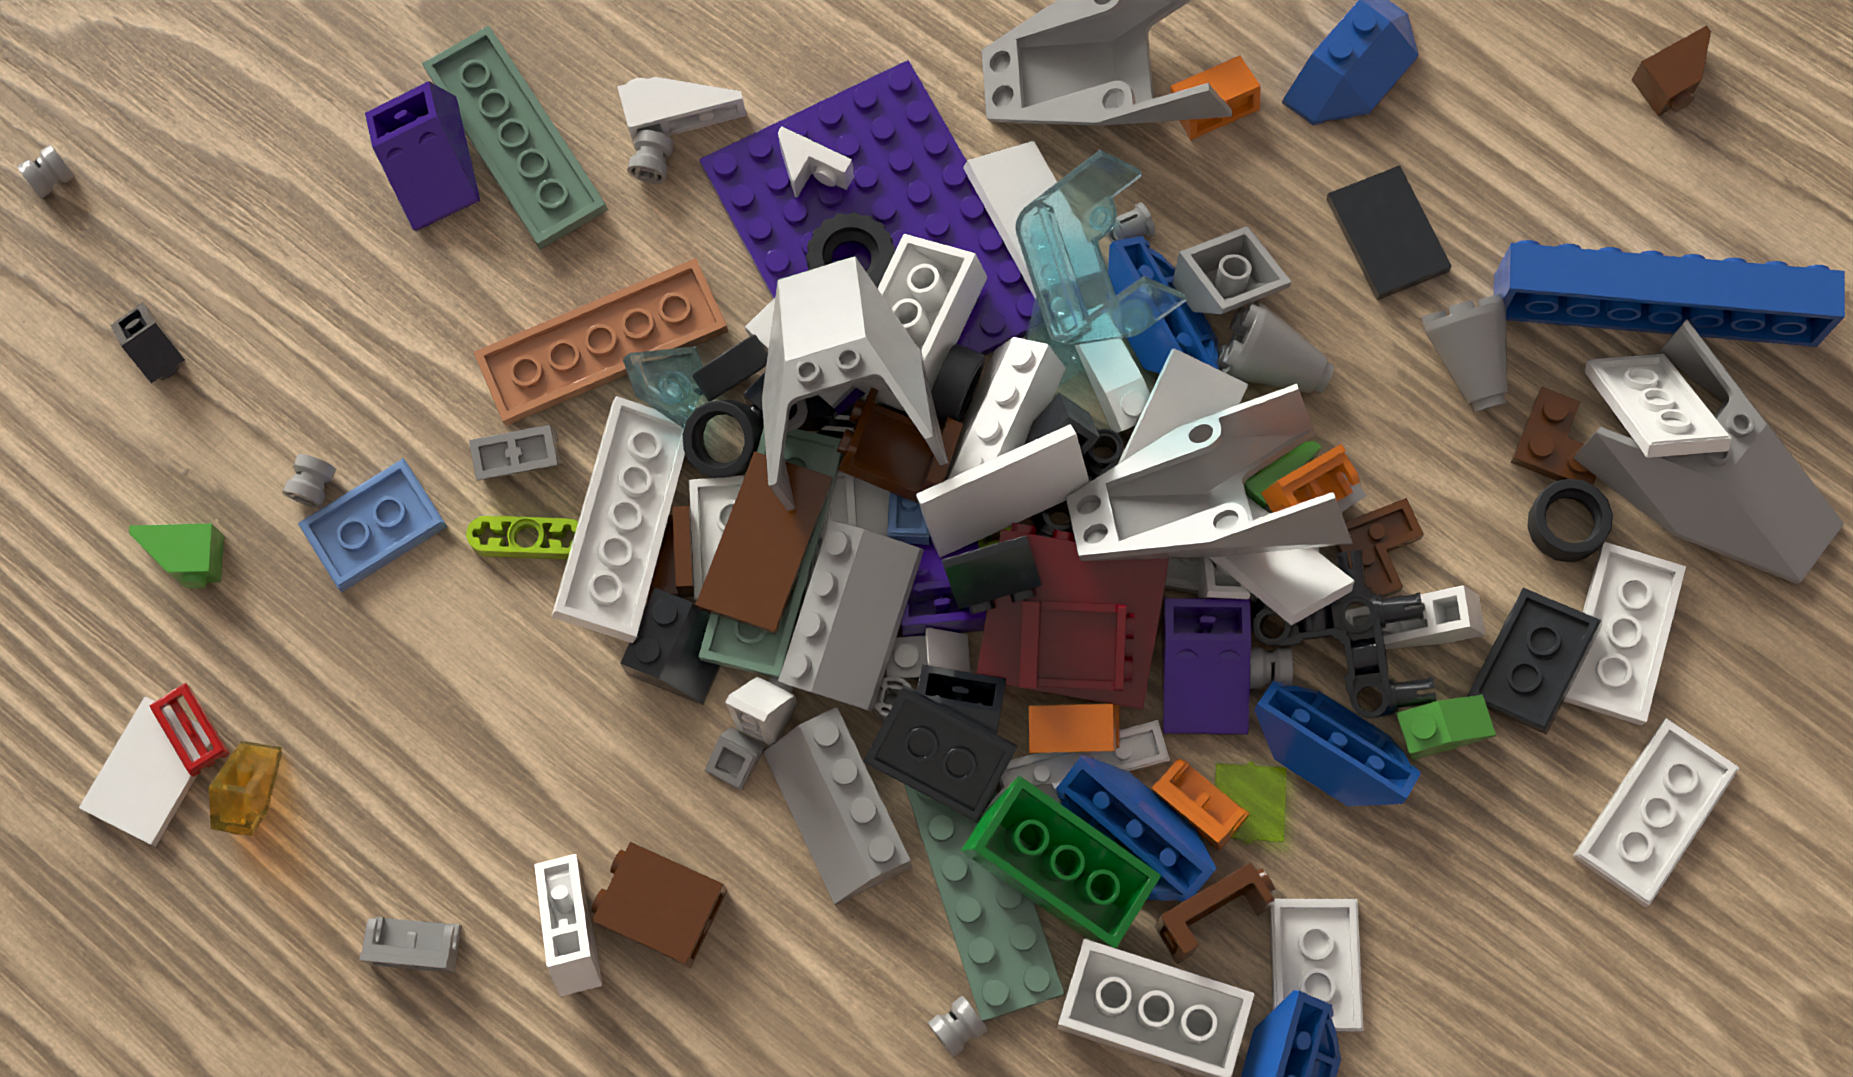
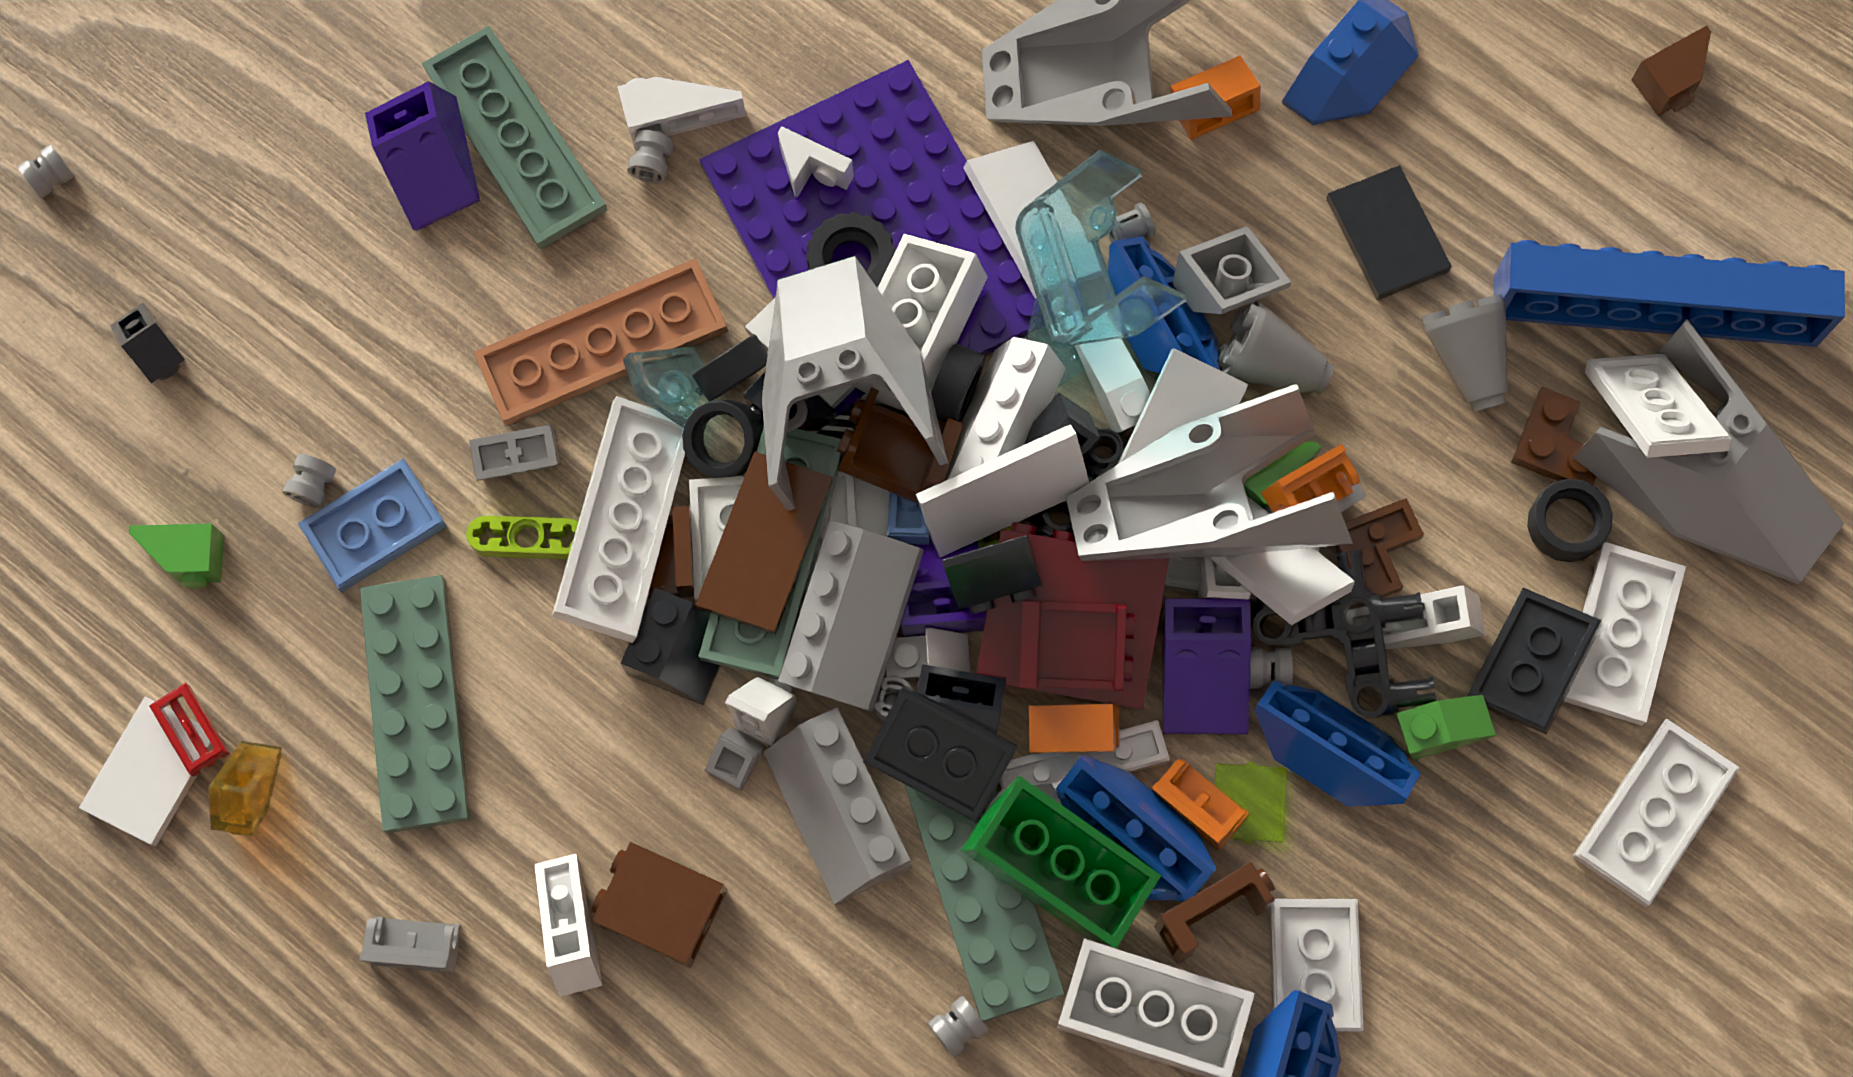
(414, 704): none -> sand green plate

